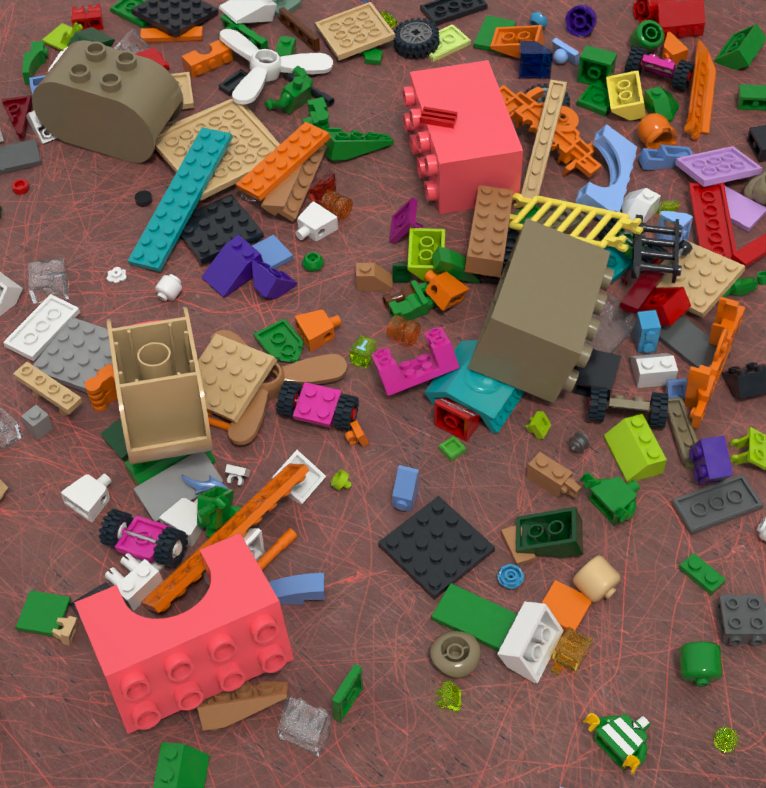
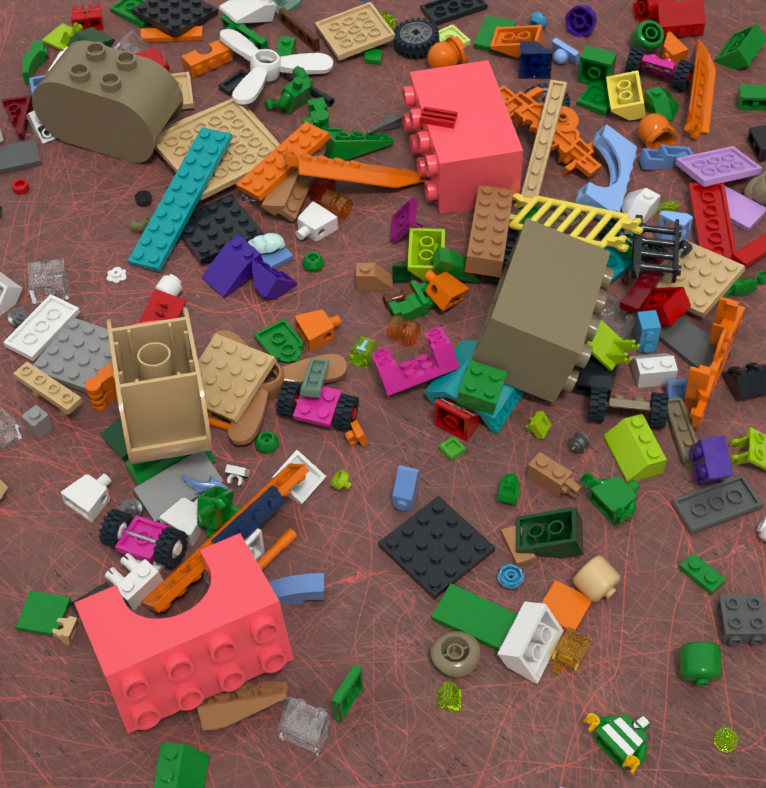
(17, 316): none -> flat silver wheel
(132, 506): none -> flat silver wheel
(139, 226): none -> olive arm
(163, 307): none -> red piece
(253, 515): none -> dark blue plate
(264, 446): none -> green plate
(267, 243): none -> light aqua arm
(315, 377): none -> sand green tile
(351, 170): none -> orange hinge
(389, 123): none -> dark grey piece
(447, 53): none -> orange tile
(481, 387): none -> green brick
(509, 489): none -> green plate
(609, 347): none -> lime plate

